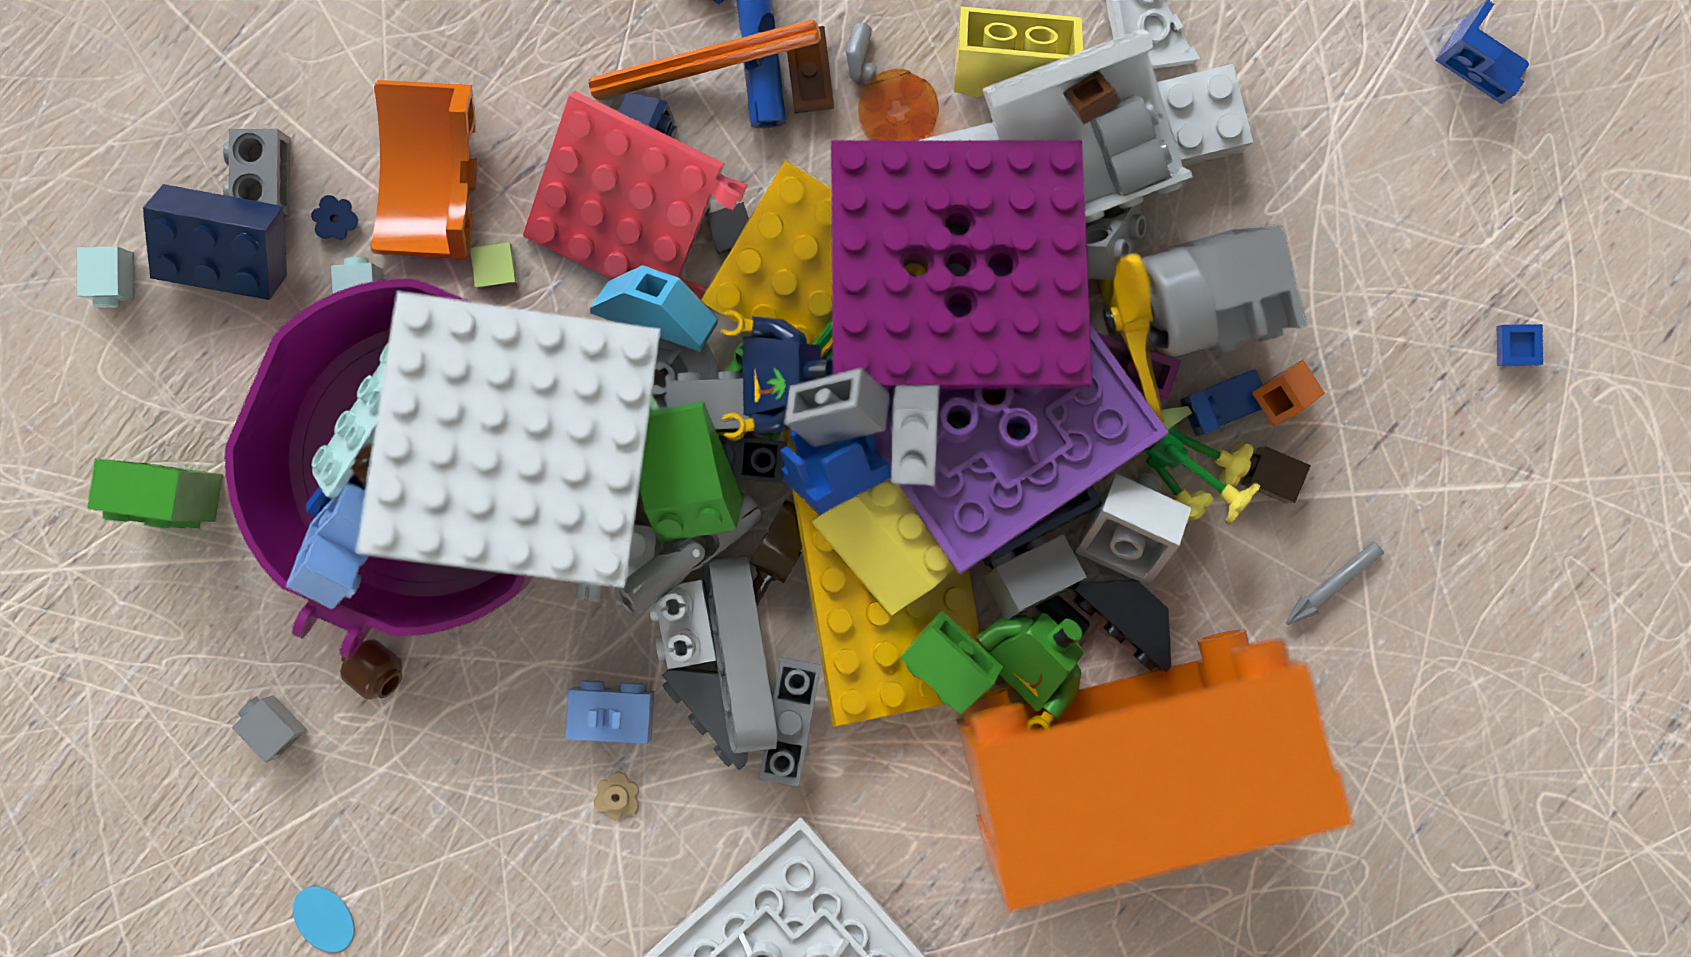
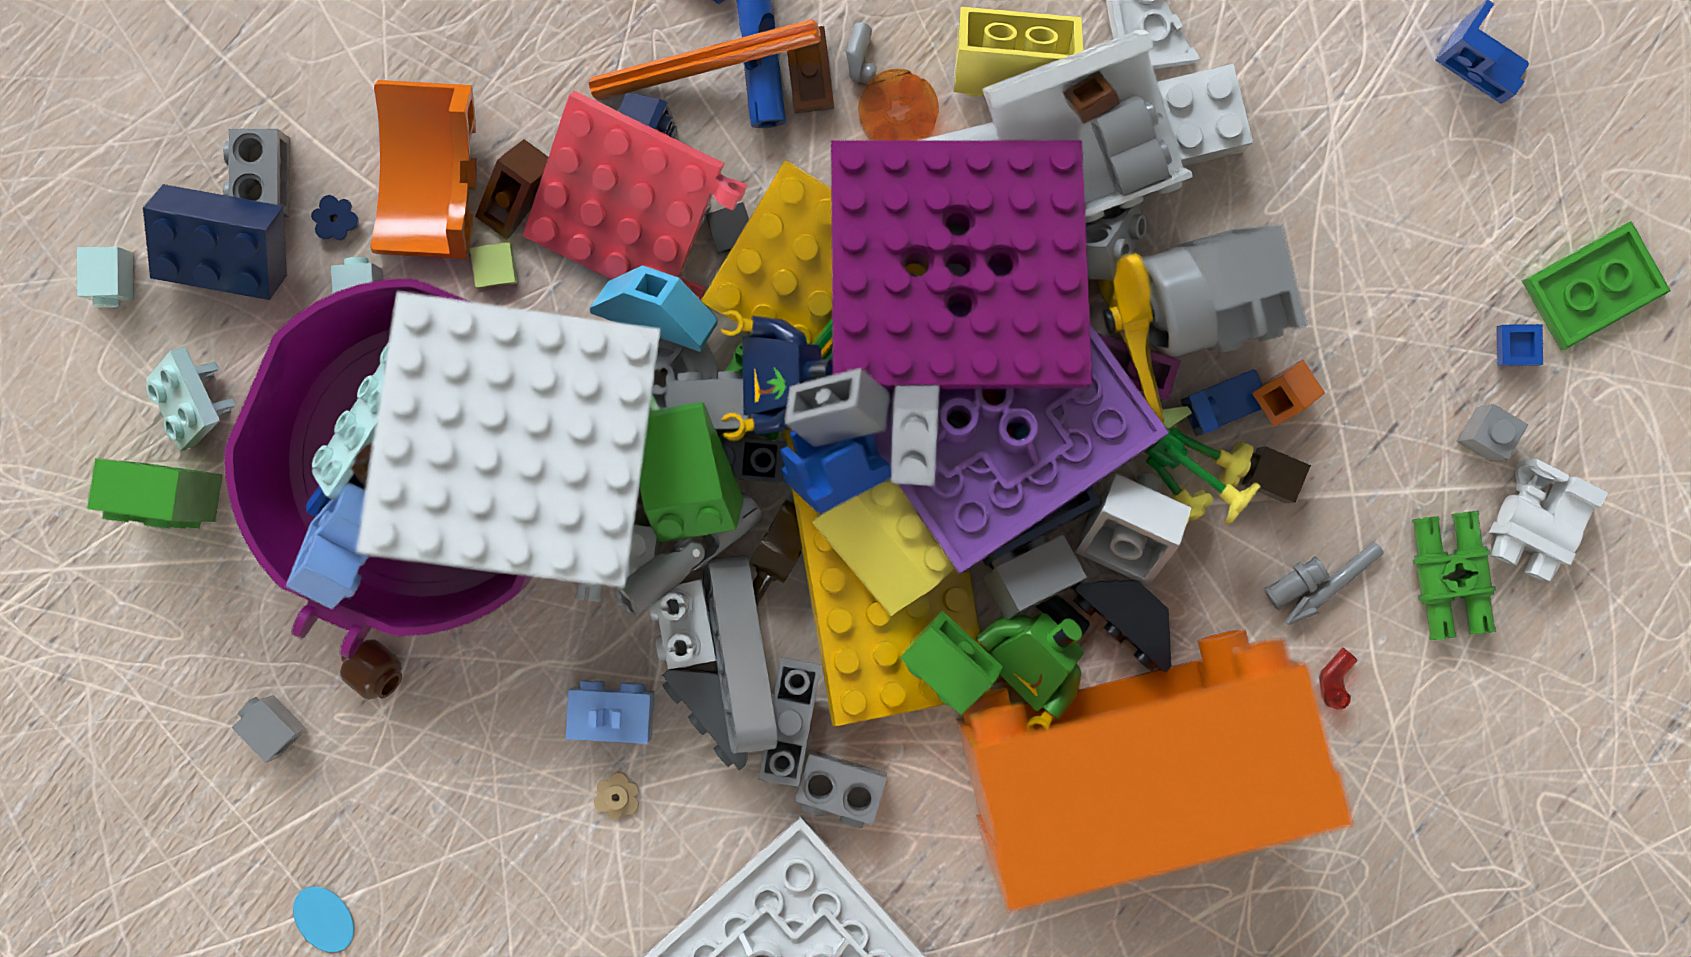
(183, 399): none -> light aqua plate
(512, 188): none -> reddish brown slope
(844, 777): none -> light grey brick
(1302, 579): none -> light grey pin
(1332, 680): none -> clear red arm
(1473, 586): none -> bright green pin
(1492, 432): none -> light grey brick
(1545, 532): none -> white hips
(1596, 285): none -> bright green tile

